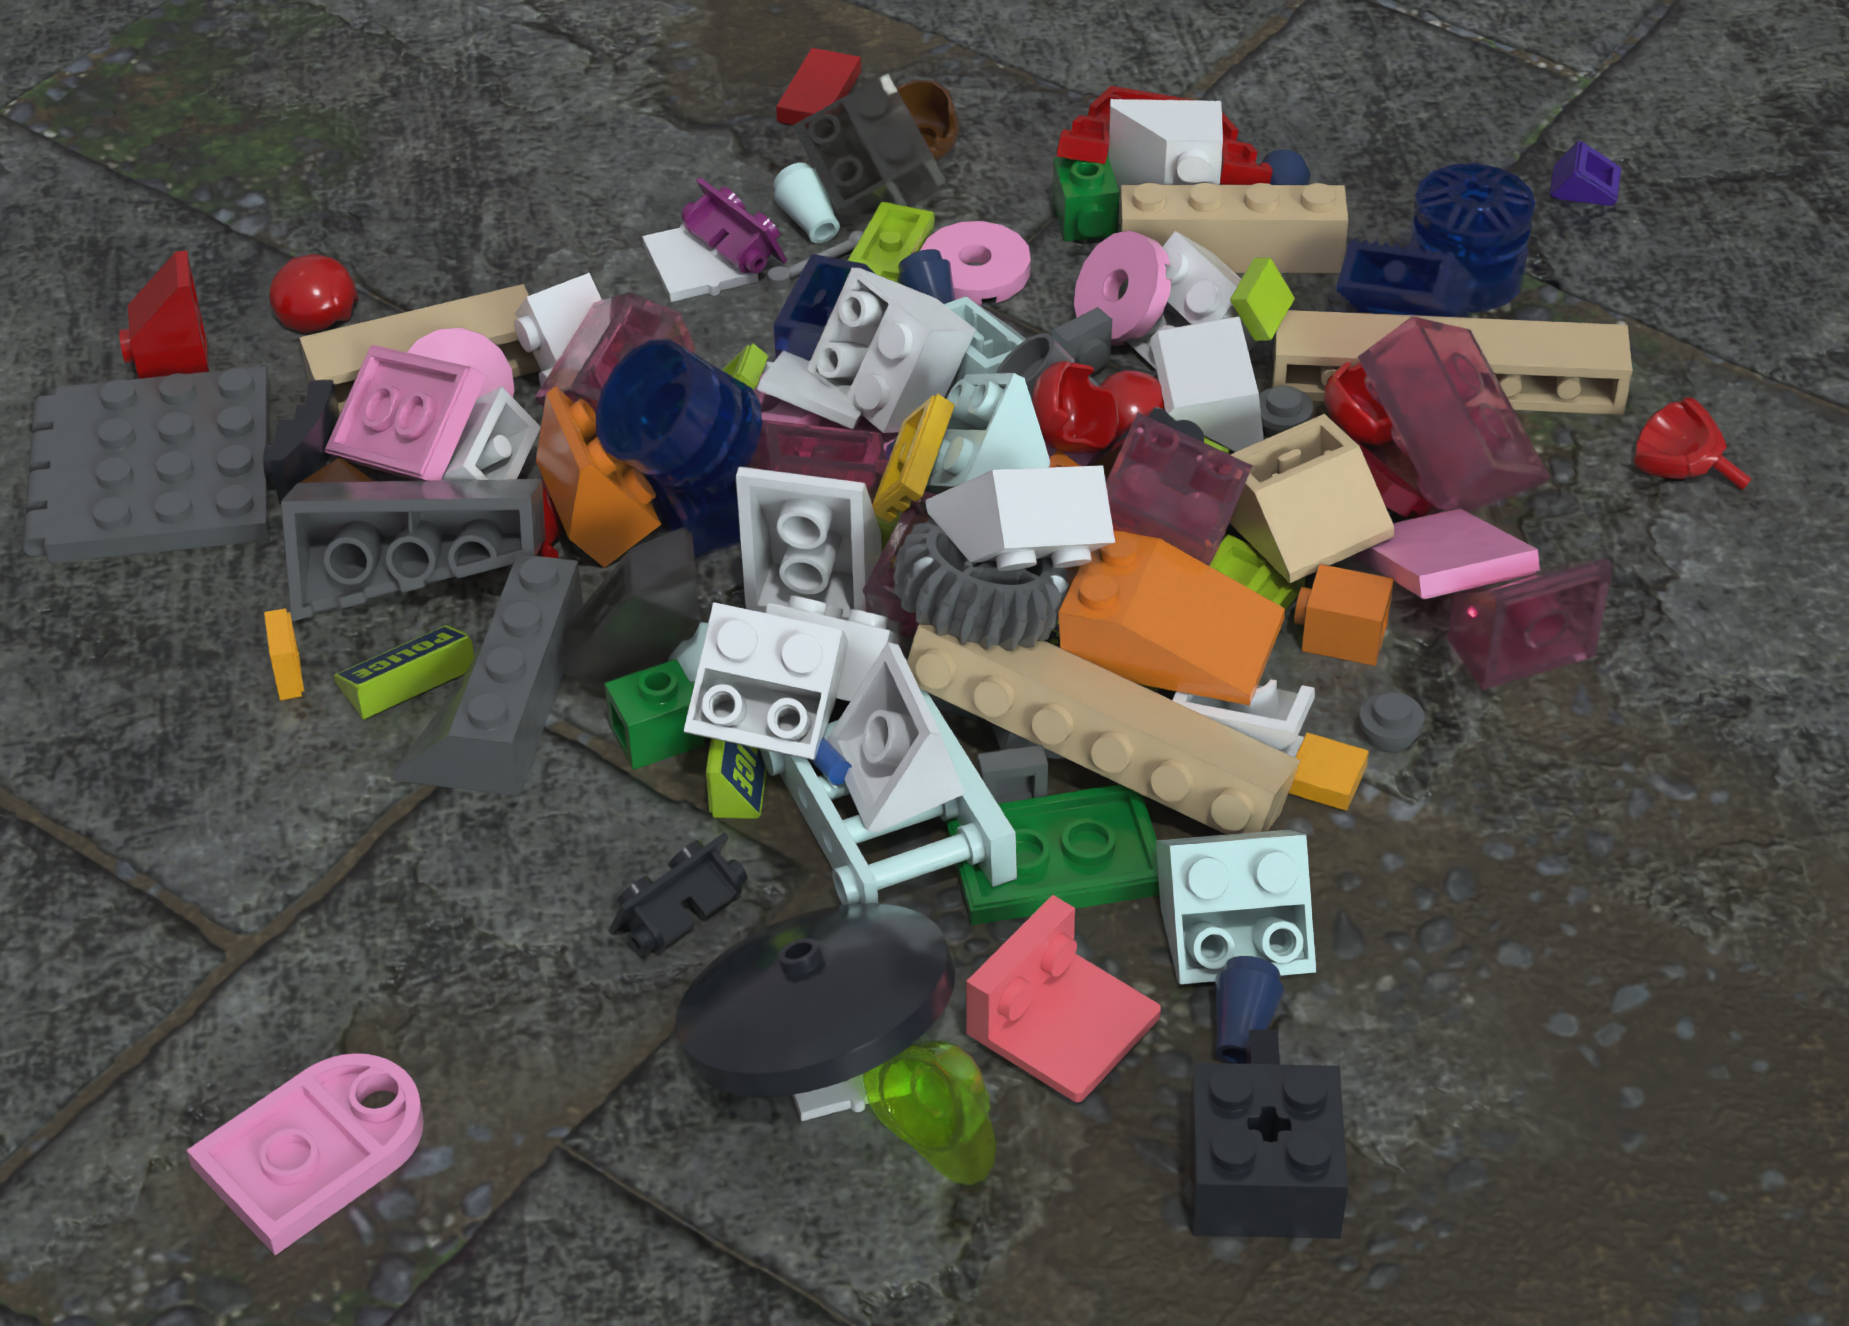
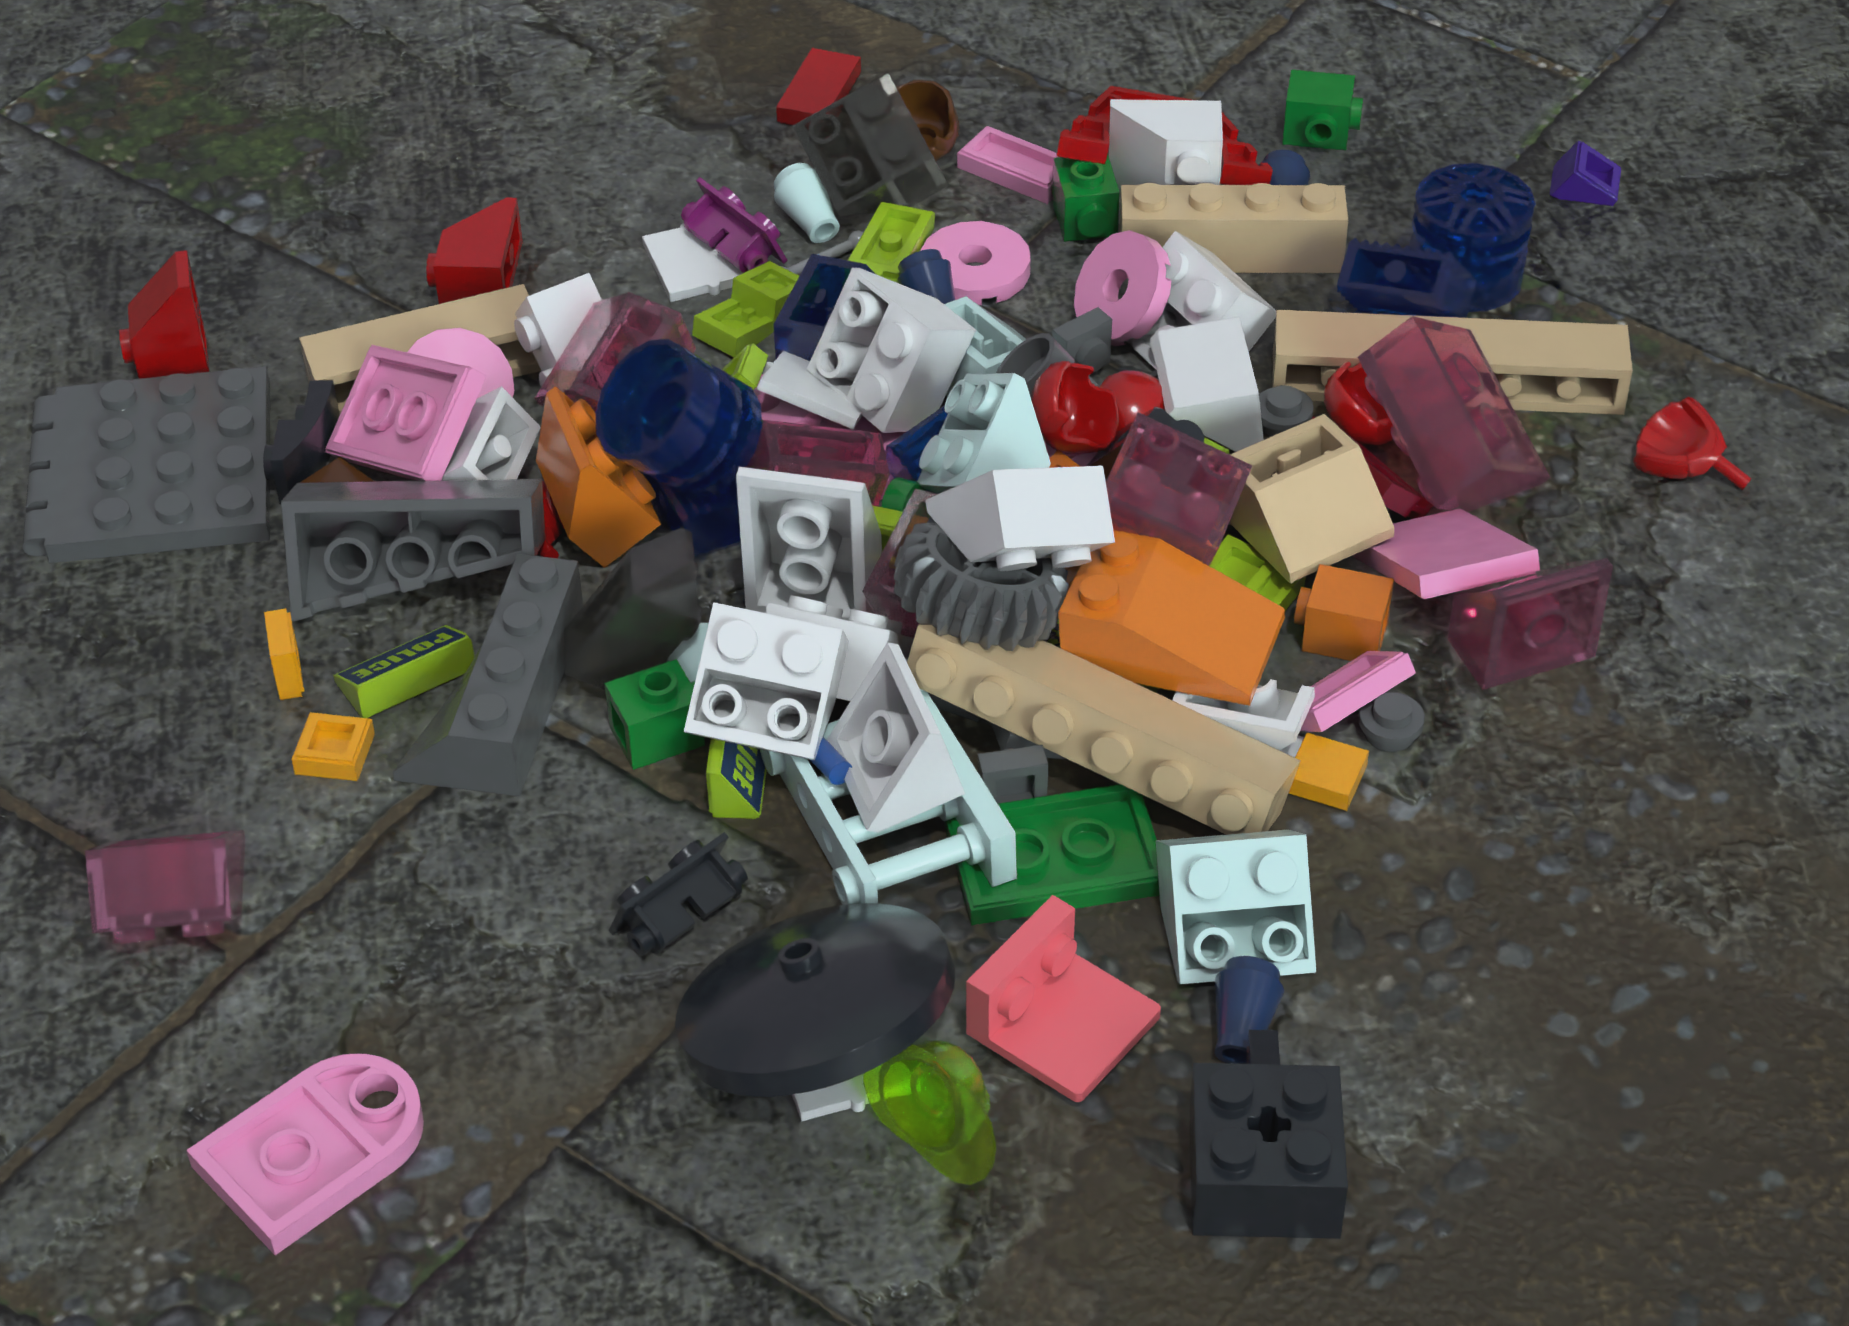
(166, 883): none -> clear pink slope
(312, 293): red hair -> none
(333, 746): none -> light orange tile
(477, 253): none -> red slope
(749, 312): none -> lime slope
(912, 457): yellow tile -> none
(1009, 163): none -> bright pink tile
(1262, 299): lime tile -> none
(1321, 110): none -> green brick
(1355, 686): none -> bright pink tile

